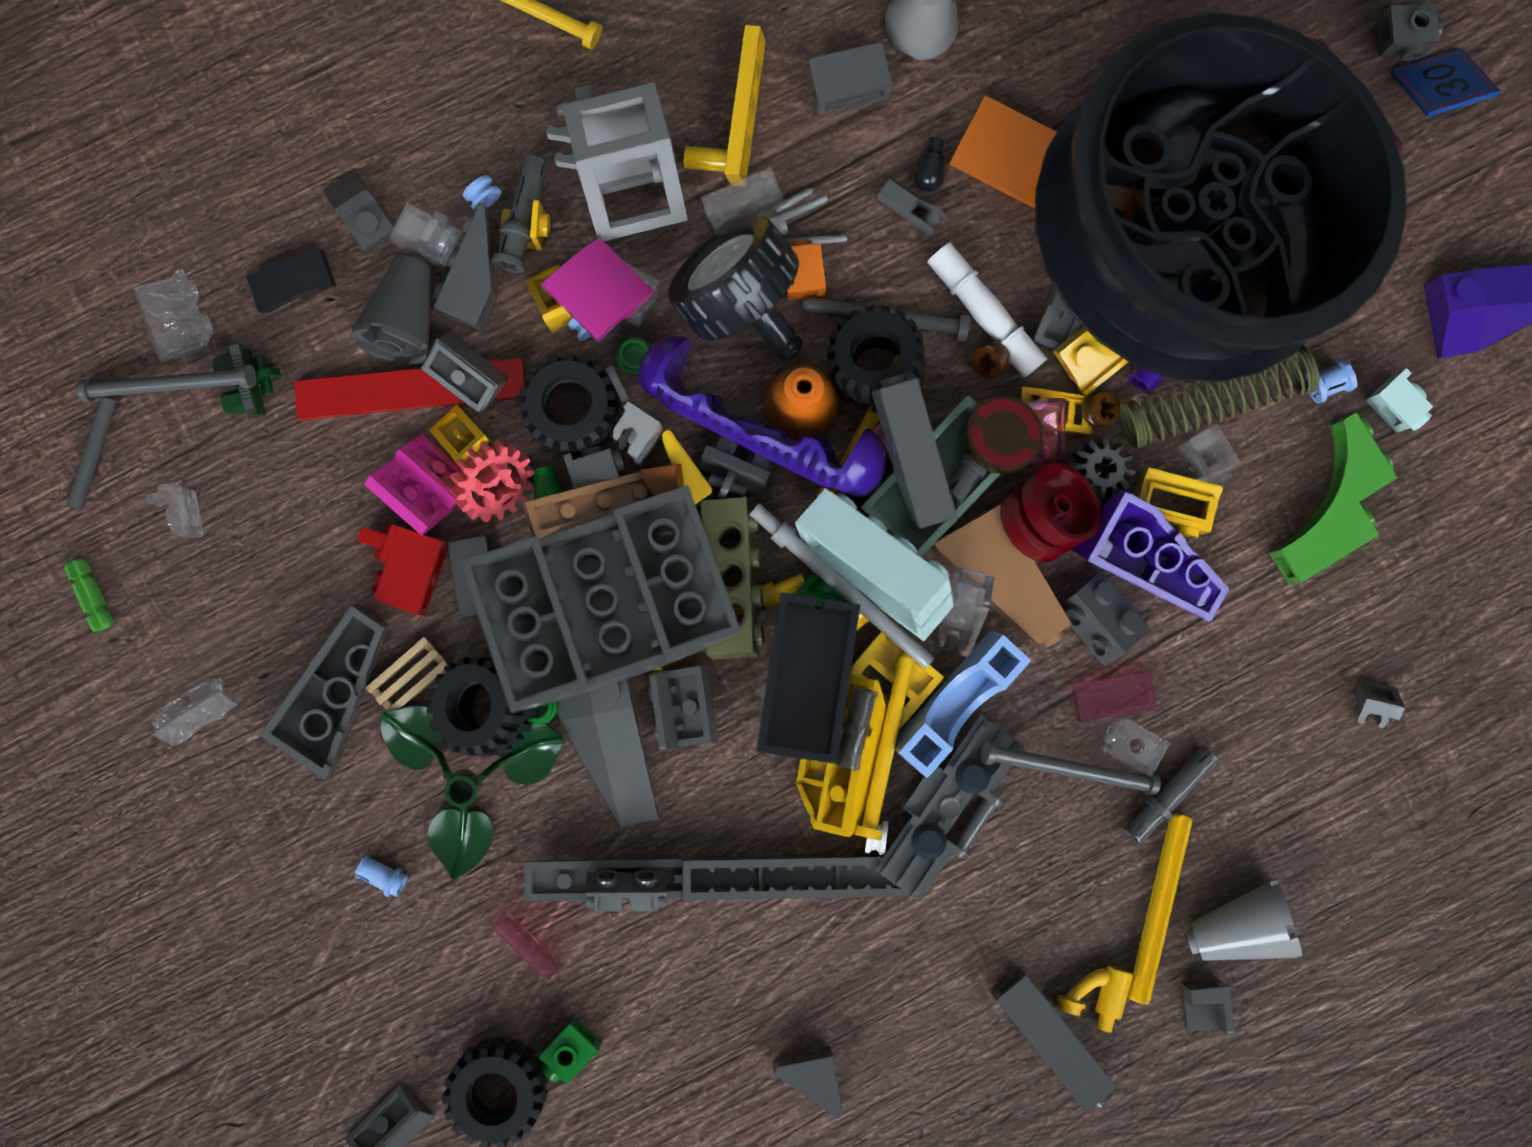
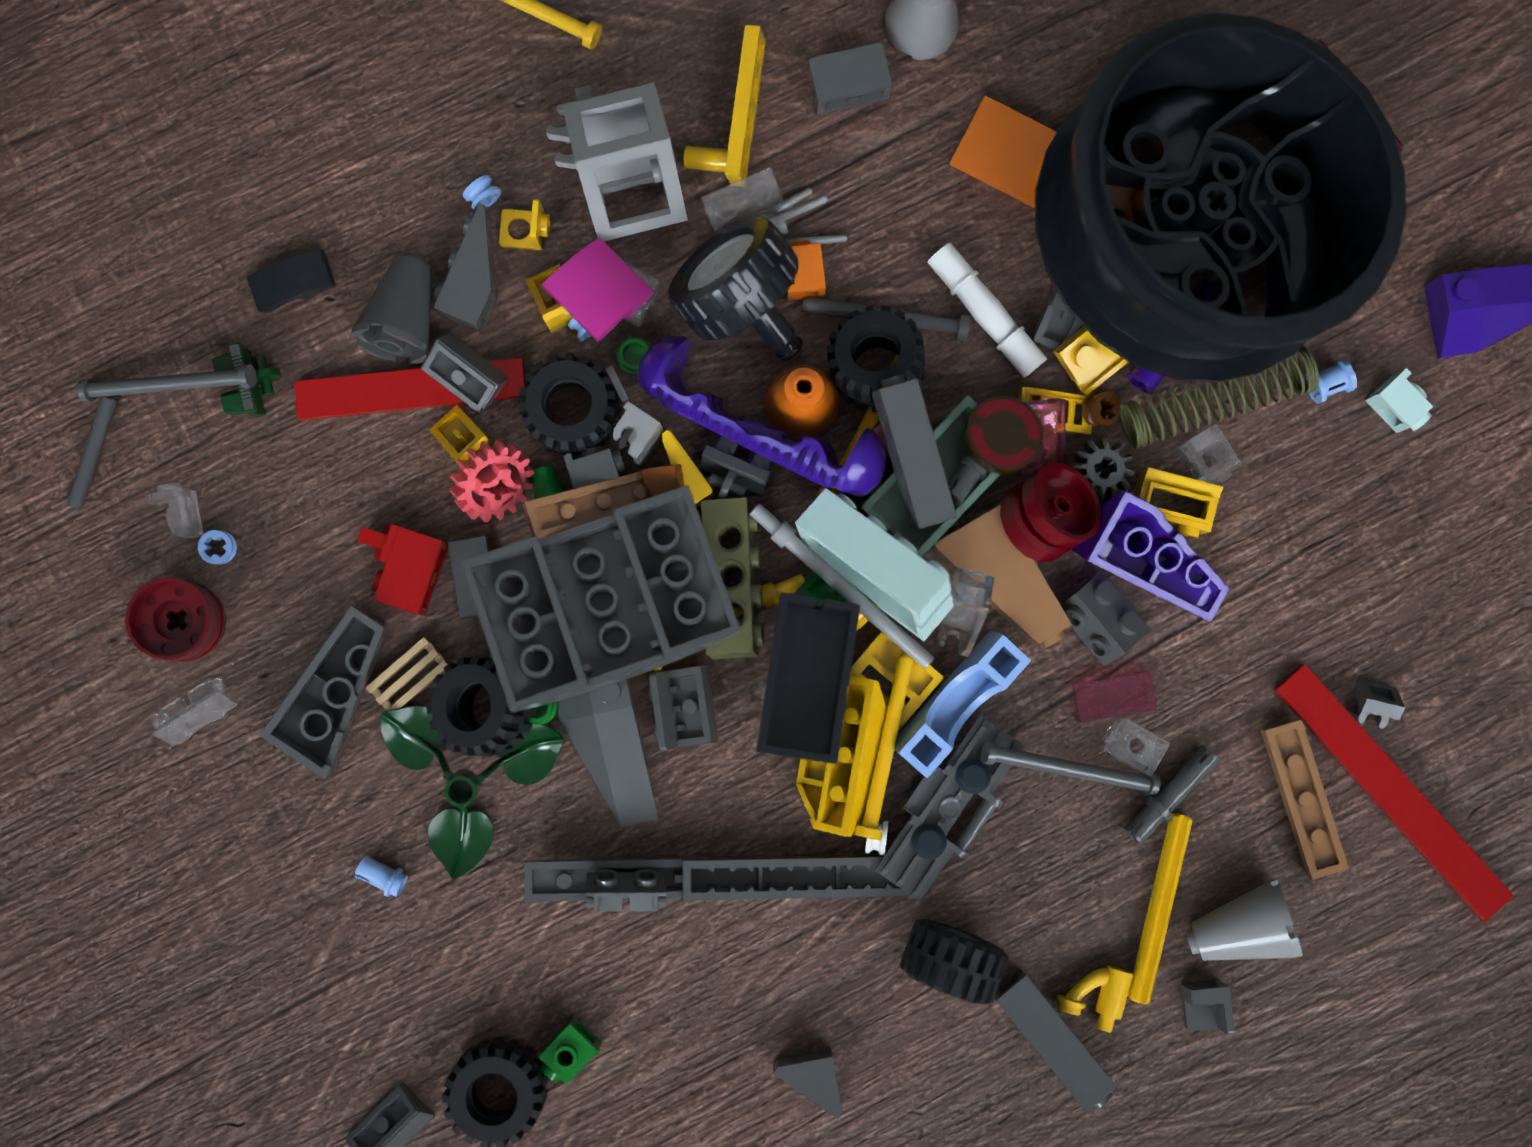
(88, 595): bright green axle -> none
(154, 625): none -> dark red wheel
(173, 316): clear bracket -> none
(204, 547): none -> light blue bush
(359, 211): dark grey slope -> none
(417, 484): dark pink slope -> none
(425, 235): clear brick -> none
(517, 228): dark grey pin -> none
(526, 945): clear pink tile -> none
(856, 728): clear smoke pin -> none
(905, 203): dark grey bar -> none
(931, 166): black cylinder -> none
(953, 961): none -> black tyre
(999, 353): reddish brown bush -> none
(1304, 799): none -> medium nougat plate
(1340, 520): bright green arch -> none
(1393, 793): none -> red tile
(1409, 30): dark grey brick -> none
(1445, 82): blue piece -> none

